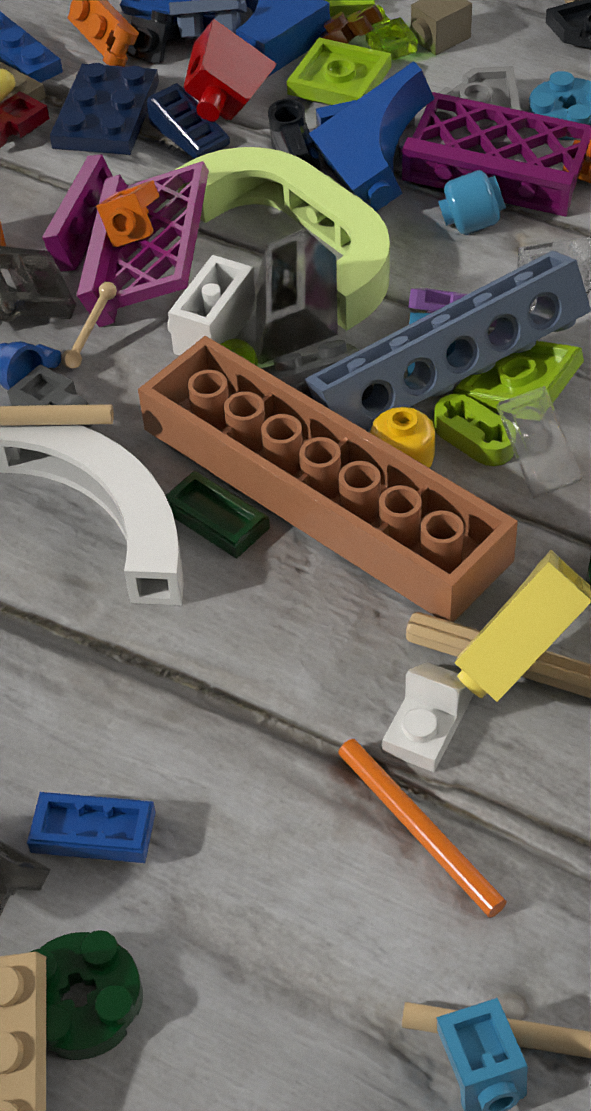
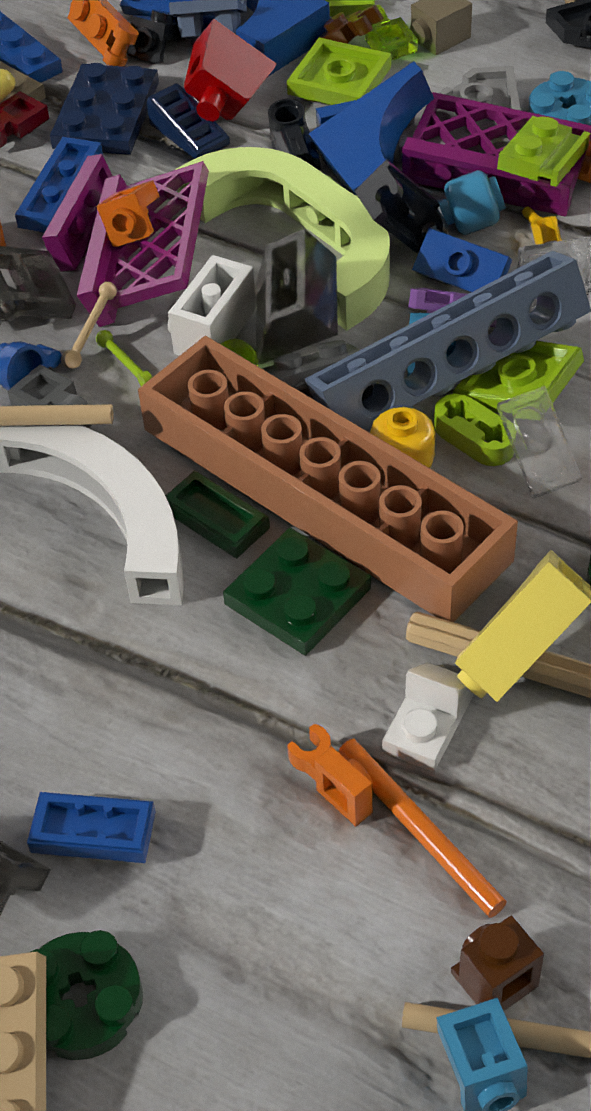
(54, 182): none -> blue plate
(105, 339): none -> lime hinge
(297, 591): none -> dark green plate
(337, 780): none -> orange plate
(400, 205): none -> black hinge
(459, 262): none -> blue plate
(499, 963): none -> reddish brown brick
(543, 150): none -> lime plate
(544, 228): none -> yellow hand

